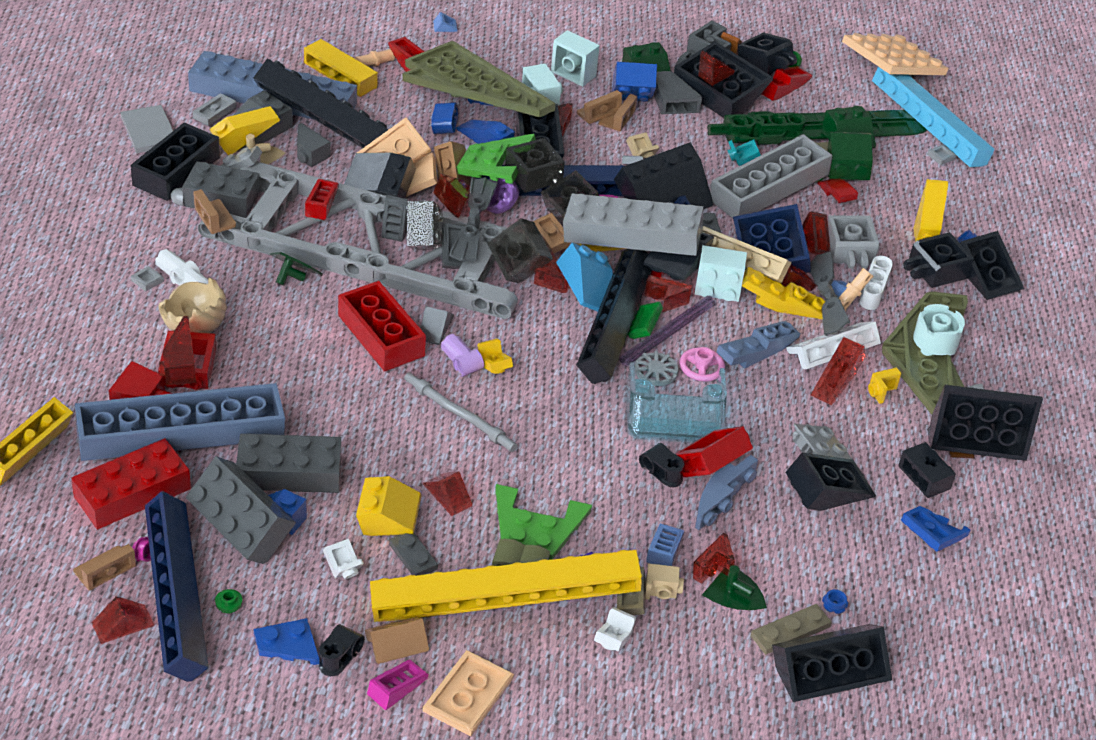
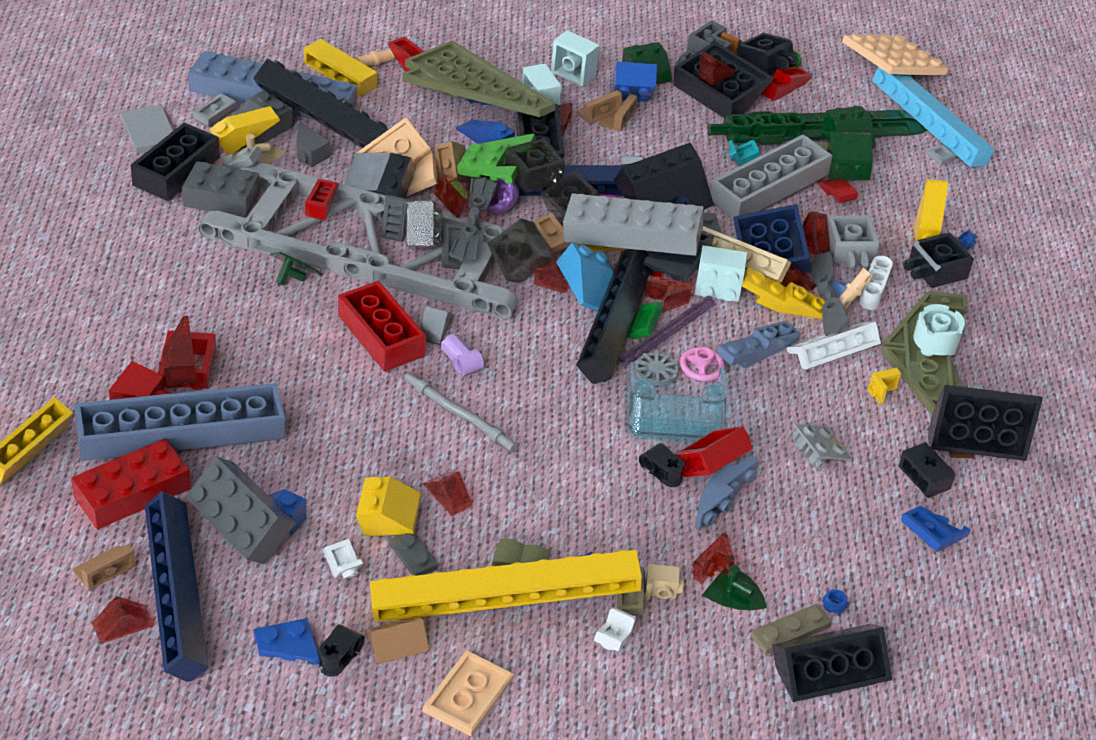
(141, 548): dark pink plate -> none
(147, 278): light grey tile -> none
(177, 196): light grey hinge -> none
(178, 269): white piece -> none
(200, 302): tan piece -> none
(213, 213): medium nougat panel -> none
(228, 606): green plate -> none
(291, 462): dark grey brick -> none
(387, 696): dark pink slope -> none
(444, 23): medium blue slope -> none
(444, 118): blue beam -> none
(493, 357): yellow bracket -> none
(537, 528): bright green wing -> none
(641, 145): tan bracket -> none
(661, 557): medium blue slope -> none
(675, 95): dark grey slope -> none
(827, 481): black slope -> none
(839, 371): clear red slope -> none
(992, 267): black slope -> none

